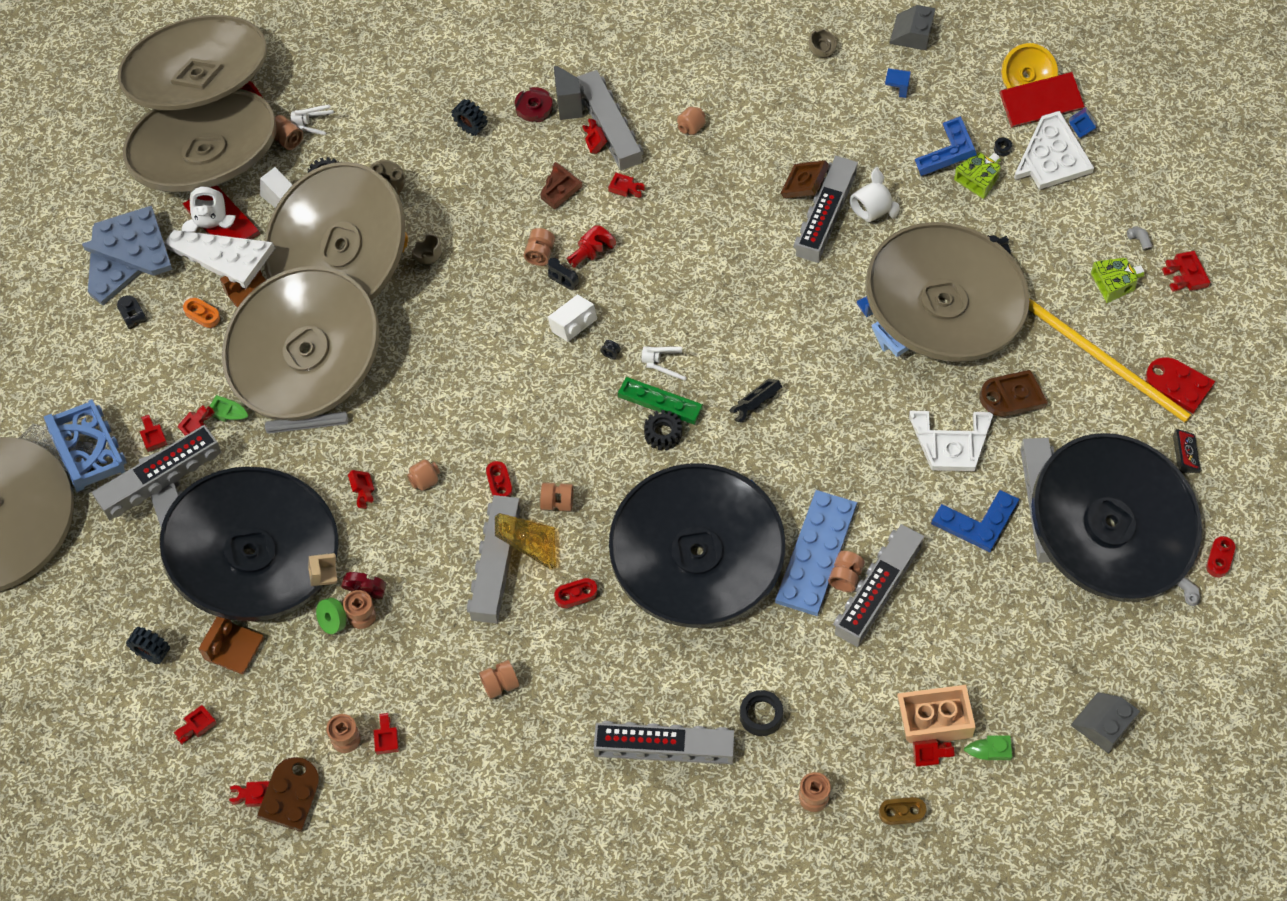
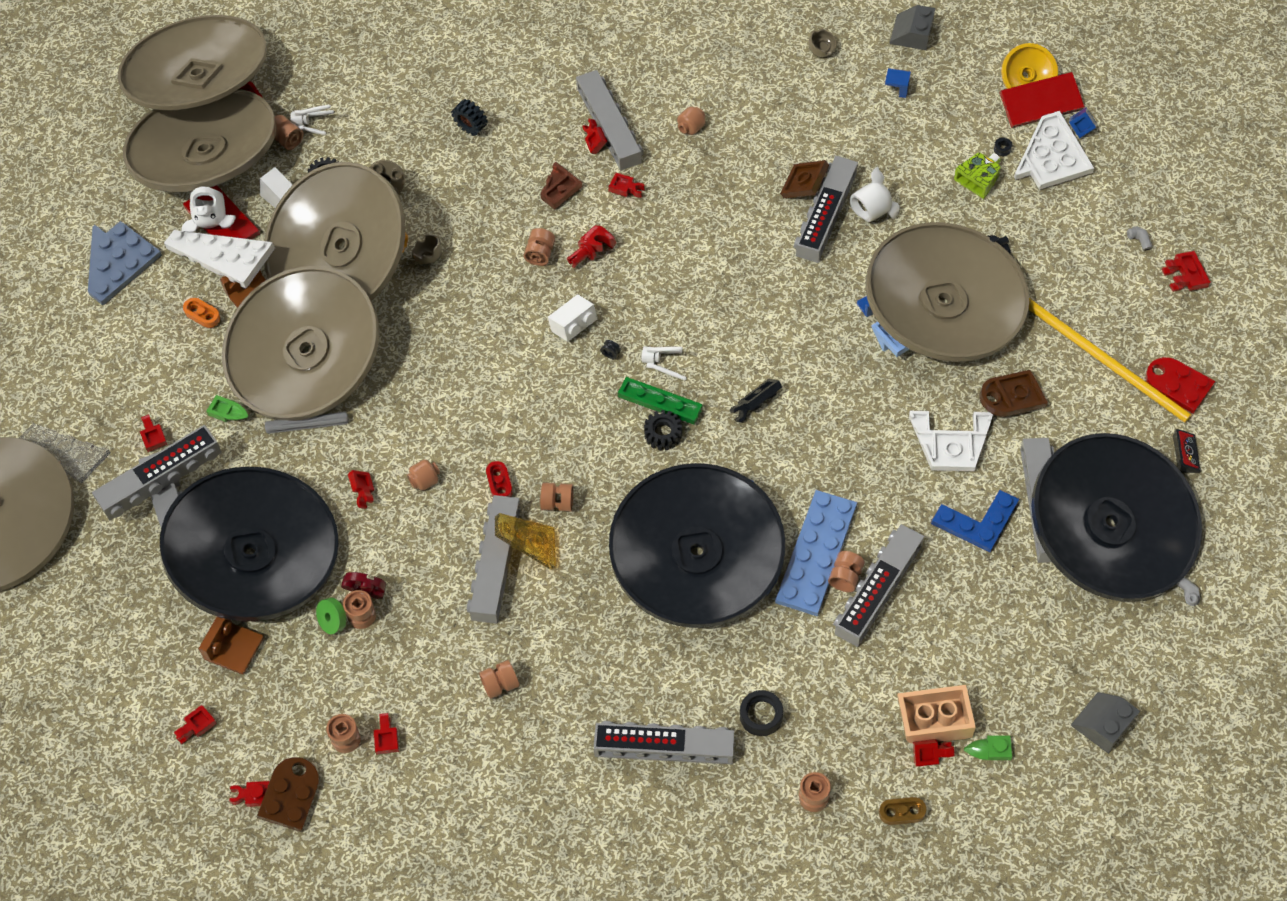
(78, 469): medium blue fence -> none
(128, 306): black plate -> none
(132, 241): sand blue wing -> none
(148, 645): black bush -> none
(195, 420): red plate -> none
(322, 569): tan panel -> none
(533, 113): dark red plate -> none
(561, 274): black plate -> none
(568, 94): dark grey slope -> none
(574, 591): red plate -> none
(960, 149): blue plate -> none
(1115, 277): lime torso -> none
(1220, 555): red plate -> none

